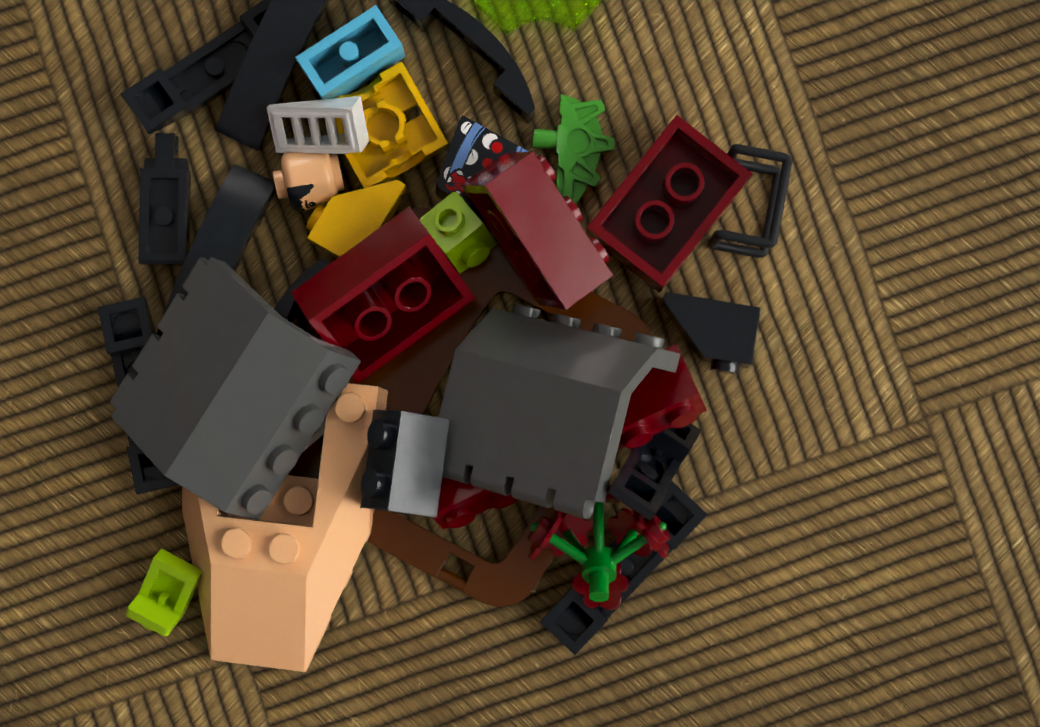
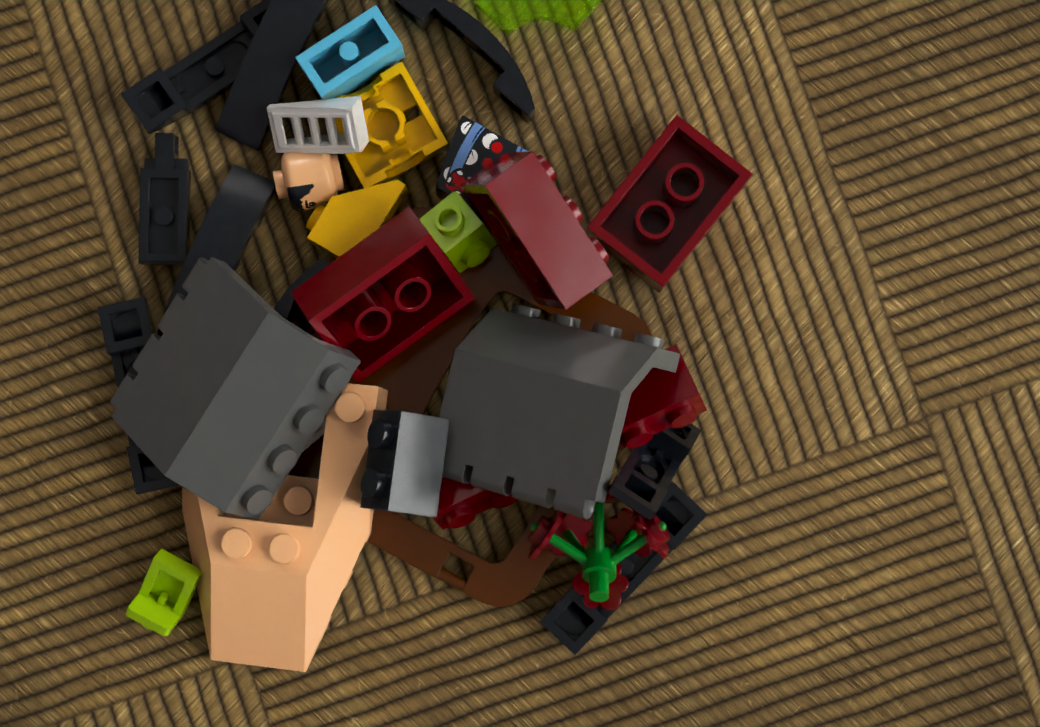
(576, 144): bright green piece -> none
(715, 329): black slope -> none
(775, 204): black piece -> none

